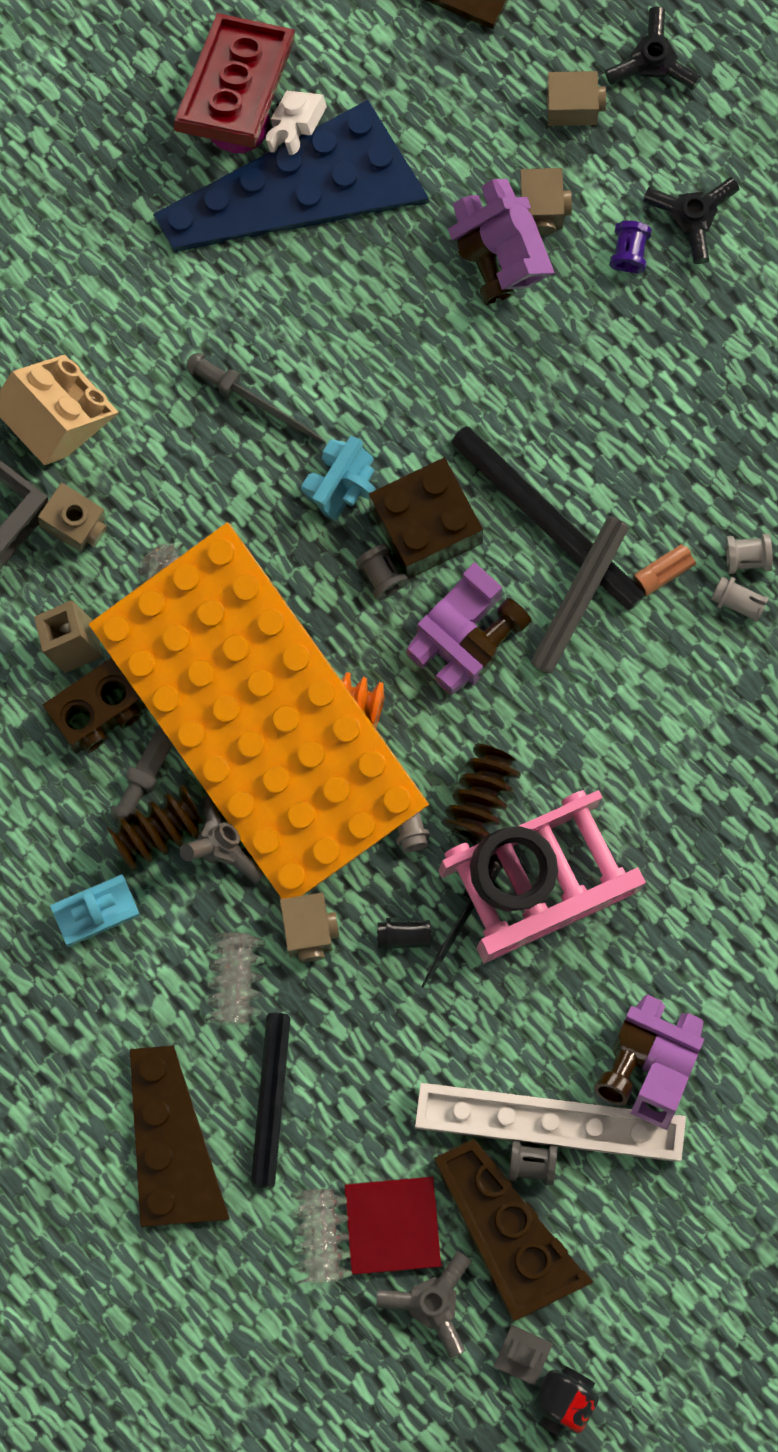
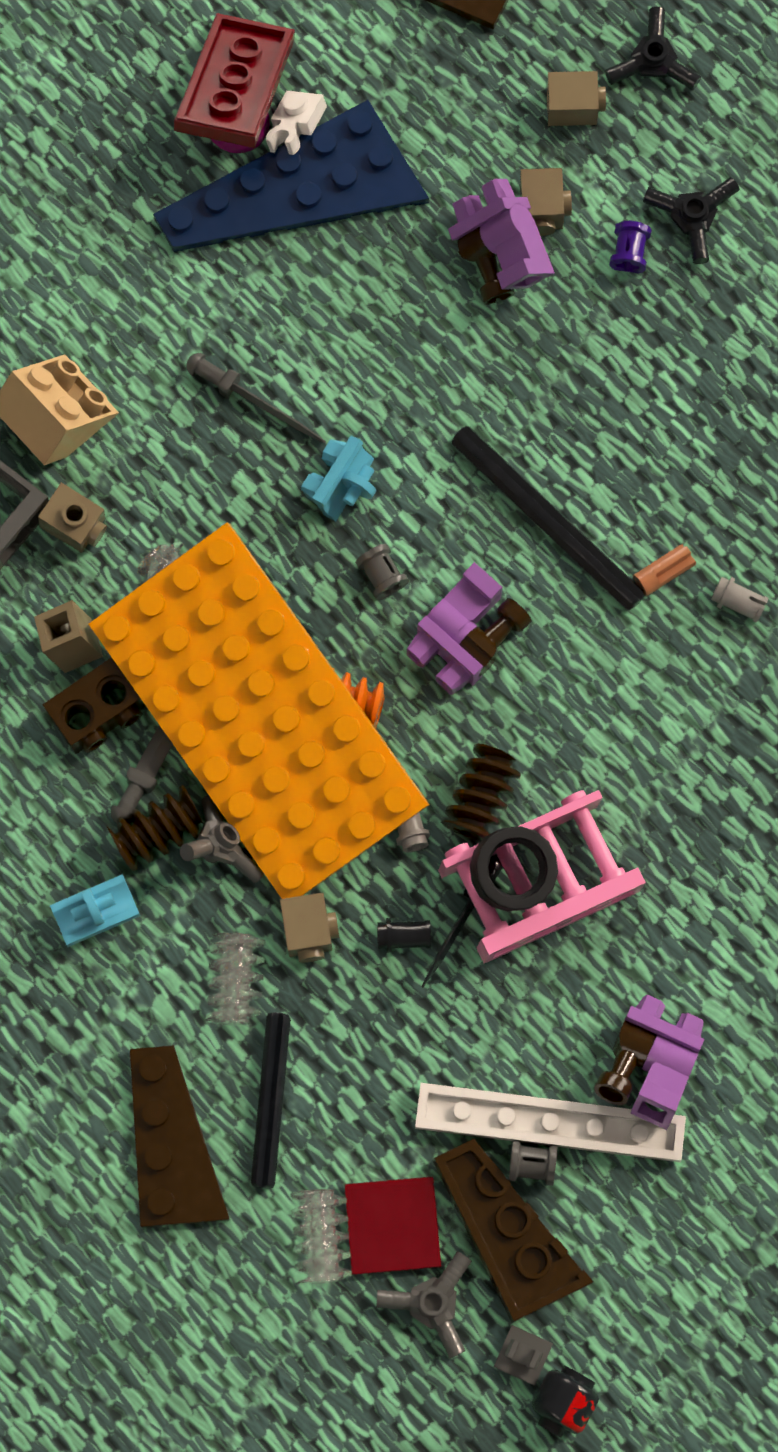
(426, 518): dark brown brick -> none
(579, 594): dark grey axle -> none
(748, 553): light grey bush -> none

